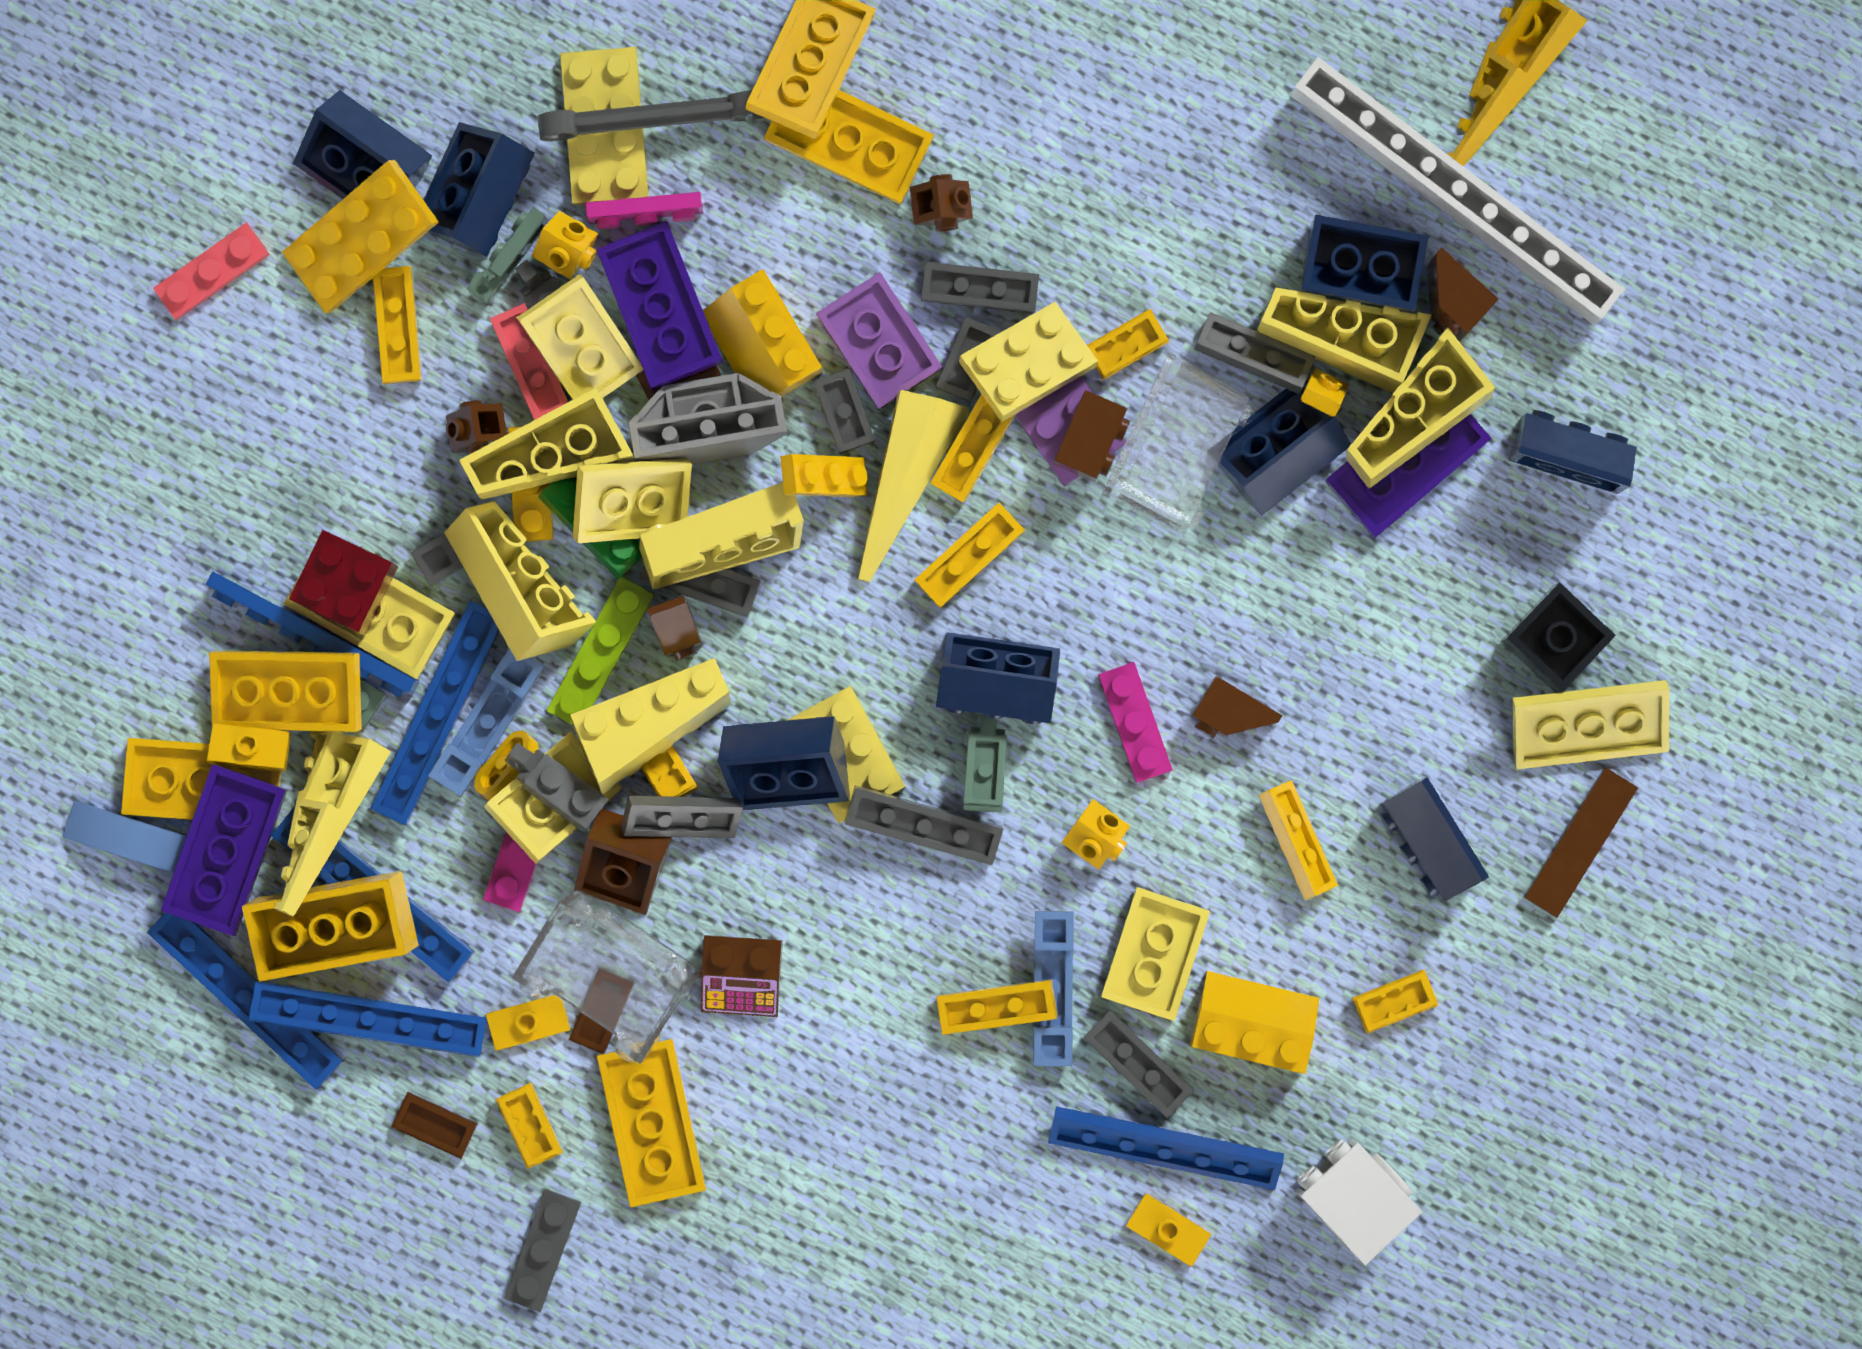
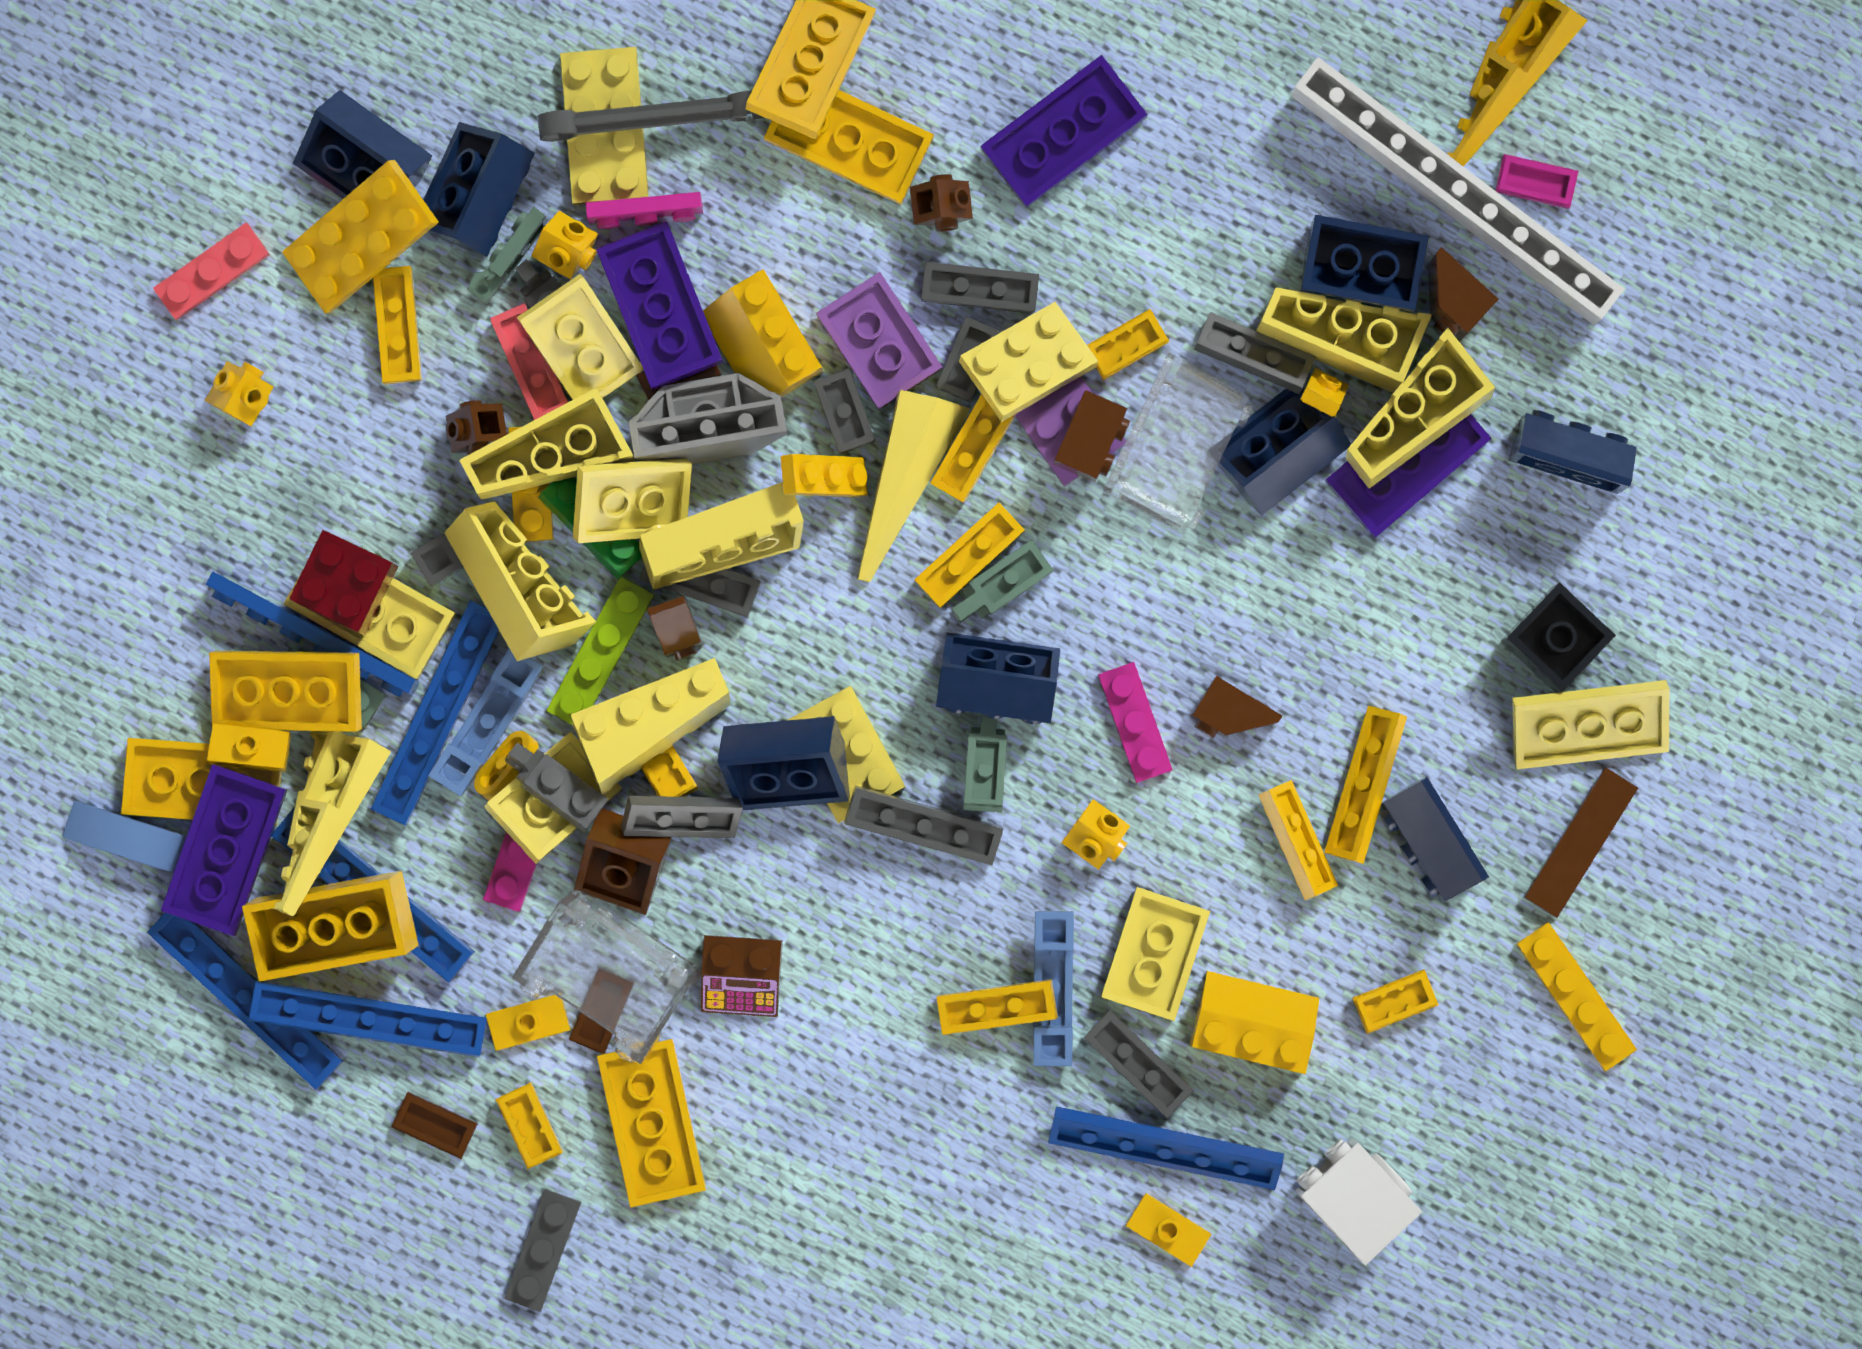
(240, 392): none -> yellow brick
(1003, 582): none -> sand green hinge
(1063, 131): none -> dark purple plate
(1365, 784): none -> yellow plate
(1536, 181): none -> dark pink tile
(1576, 996): none -> yellow plate

